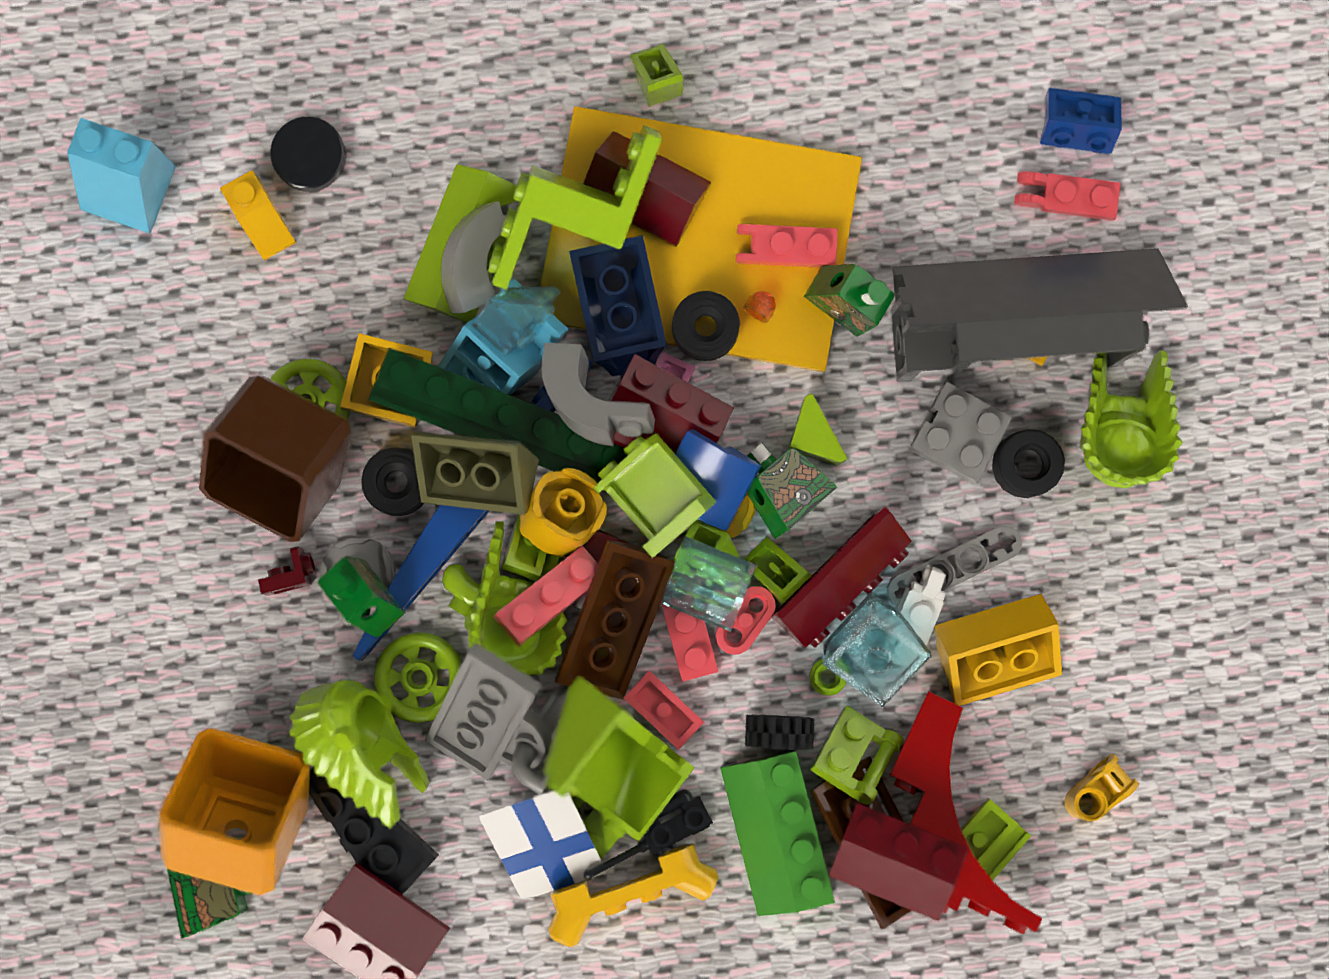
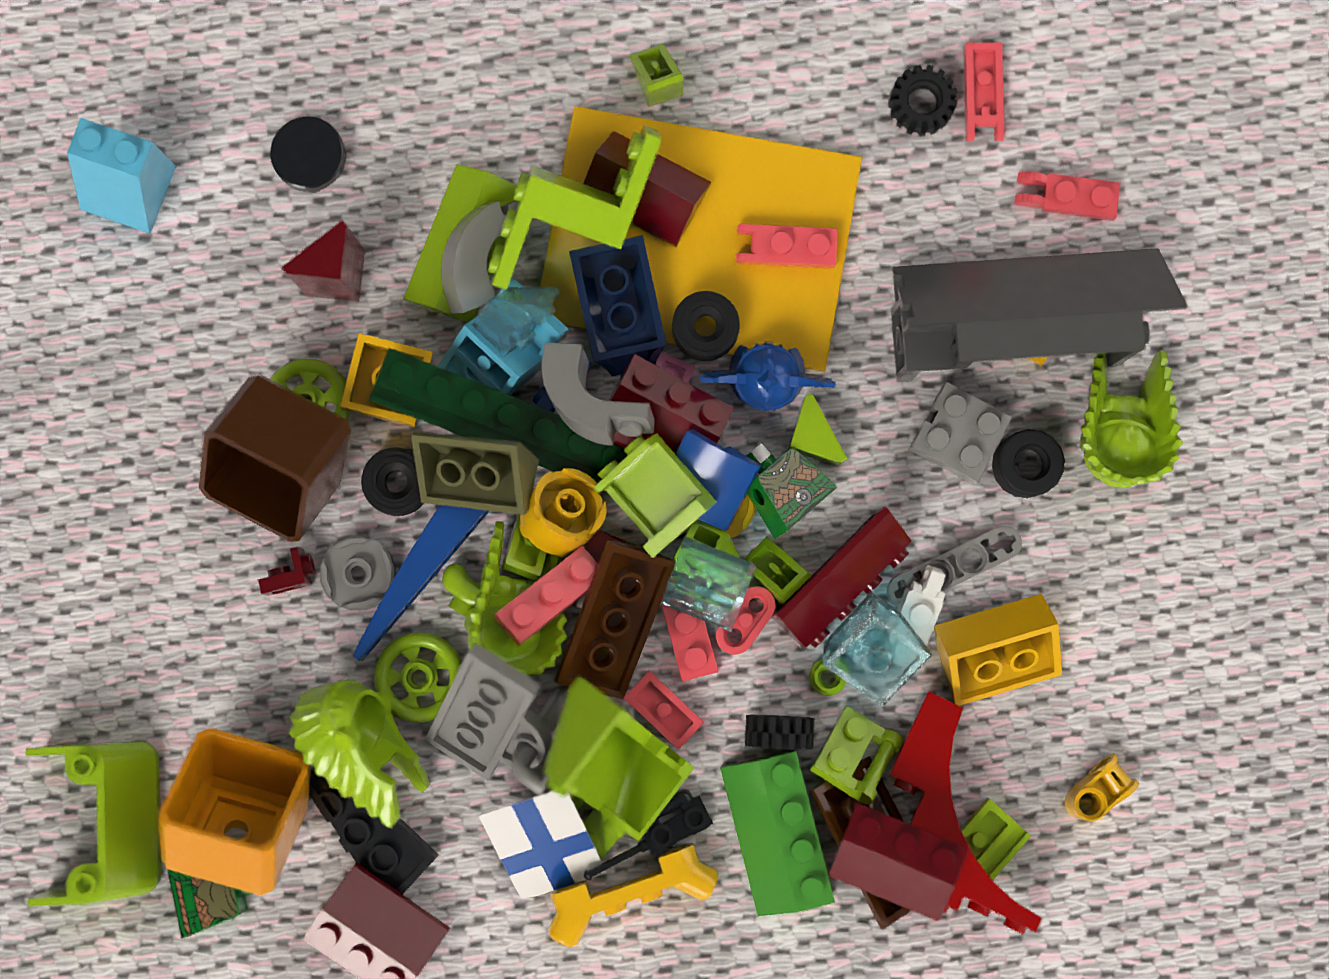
(126, 821): none -> lime windscreen
(258, 214): yellow slope -> none
(329, 266): none -> dark red slope
(356, 588): green torso -> none
(760, 306): clear orange hinge -> none
(767, 376): none -> blue helmet
(855, 301): green torso -> none
(928, 80): none -> black tyre
(983, 88): none -> coral hinge
(1081, 121): blue bracket -> none

